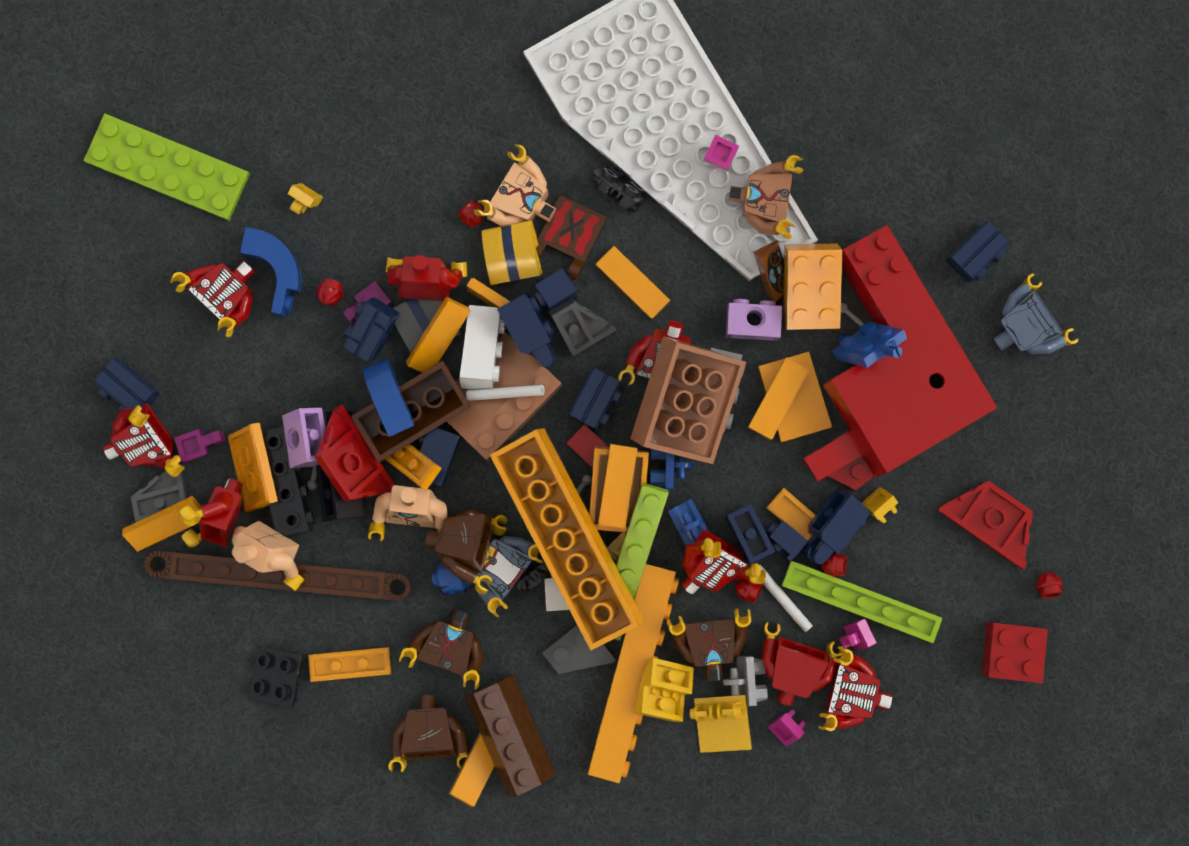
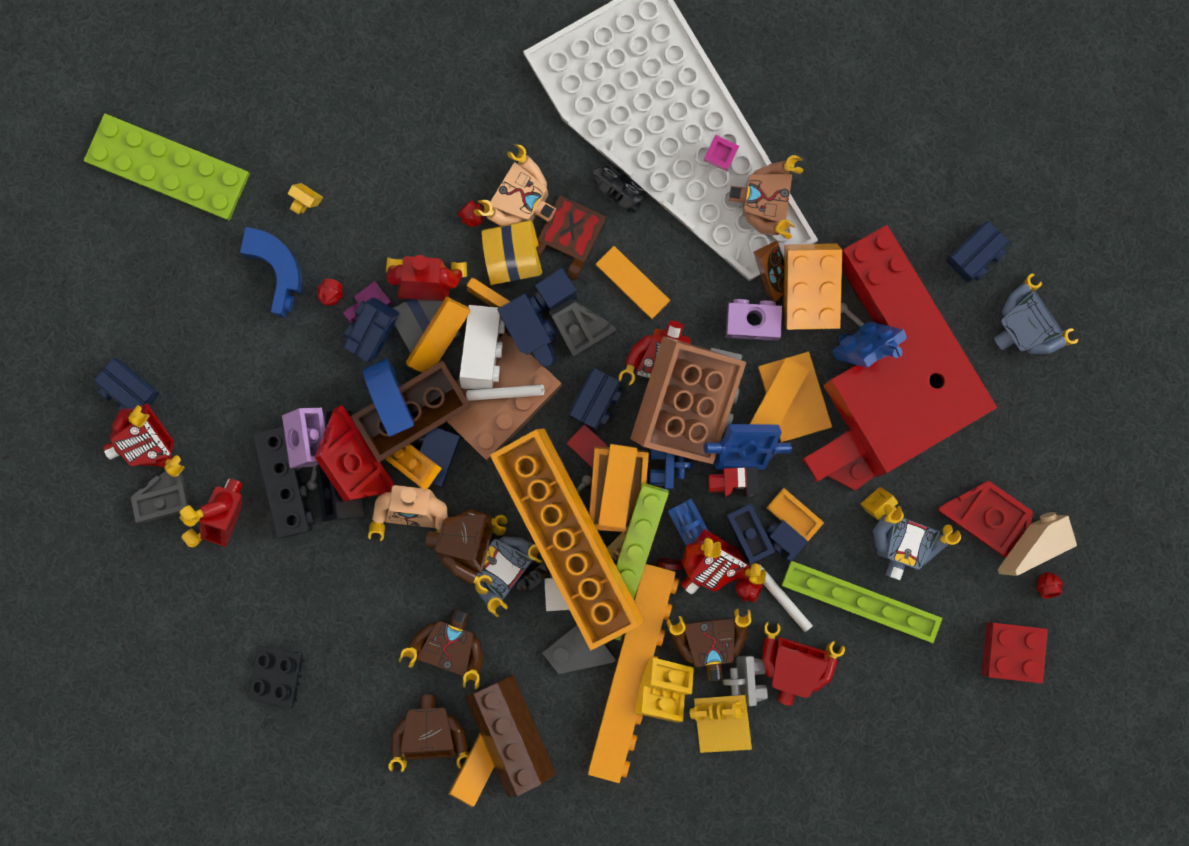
(158, 526): light orange tile -> none
(195, 444): magenta plate -> none
(220, 292): torso -> none
(252, 467): light orange tile -> none
(266, 551): light nougat torso -> none
(316, 578): reddish brown plate -> none
(349, 664): light orange tile -> none
(447, 582): blue head -> none
(669, 563): none -> dark red piece
(735, 479): none -> hips
(747, 446): none -> blue plate
(786, 728): dark pink tile -> none
(834, 526): dark blue hinge -> none
(835, 565): red plate -> none
(853, 693): torso -> none
(858, 635): dark pink tile -> none
(908, 542): none -> torso
(1039, 543): none -> tan slope

